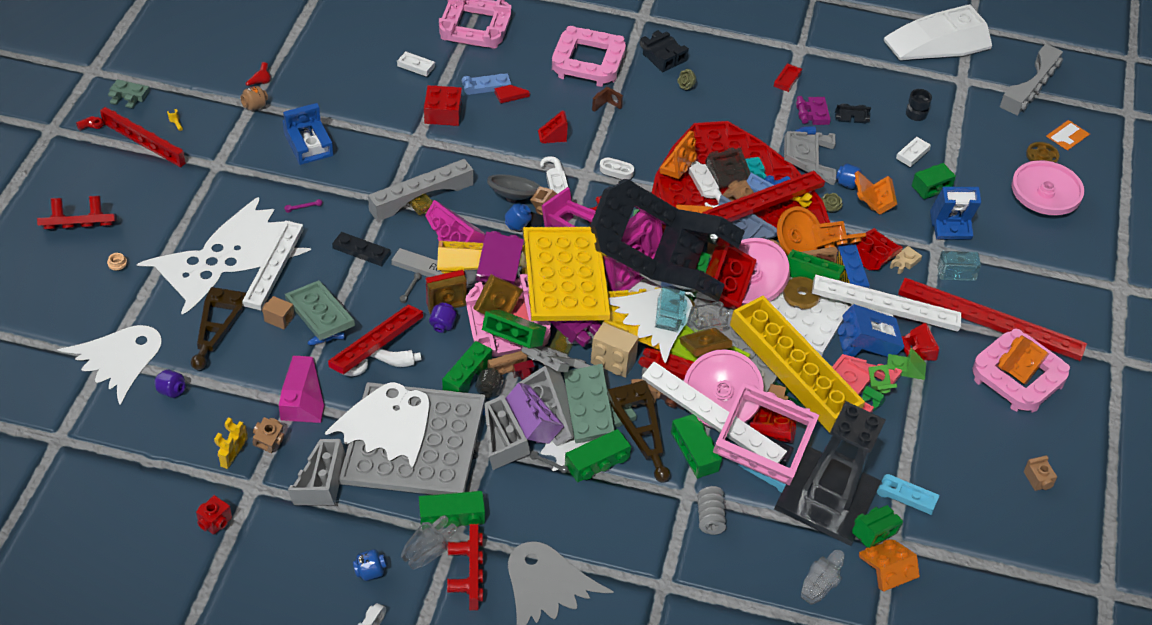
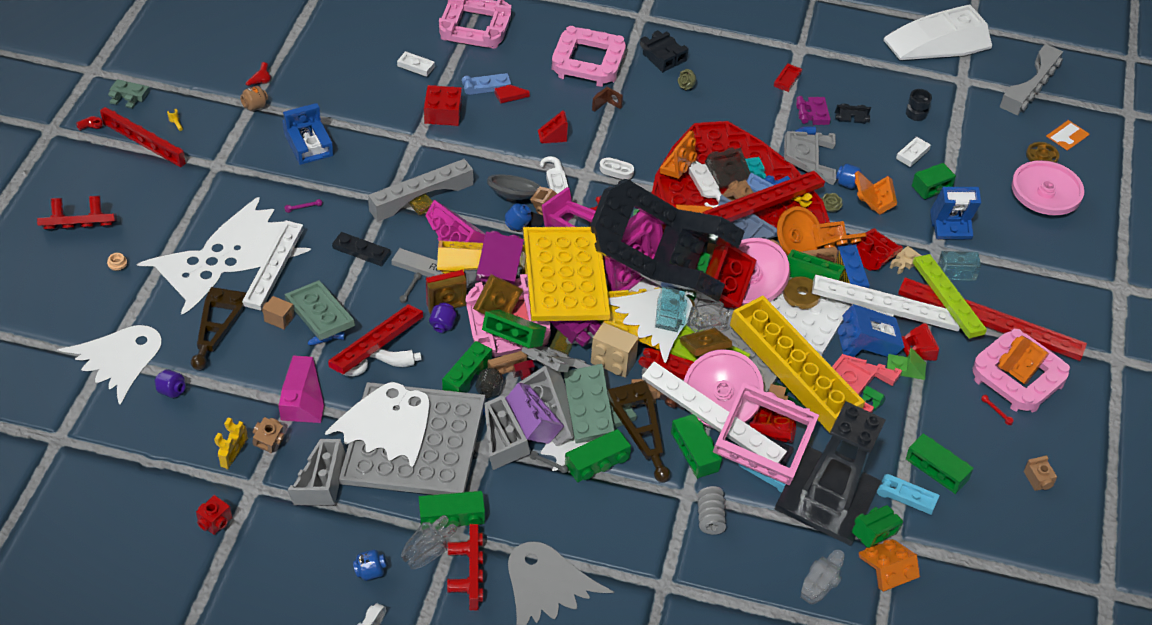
(884, 385): bright green bracket -> none
(939, 463): none -> green brick
(949, 296): none -> lime plate
(1008, 420): none -> red hinge

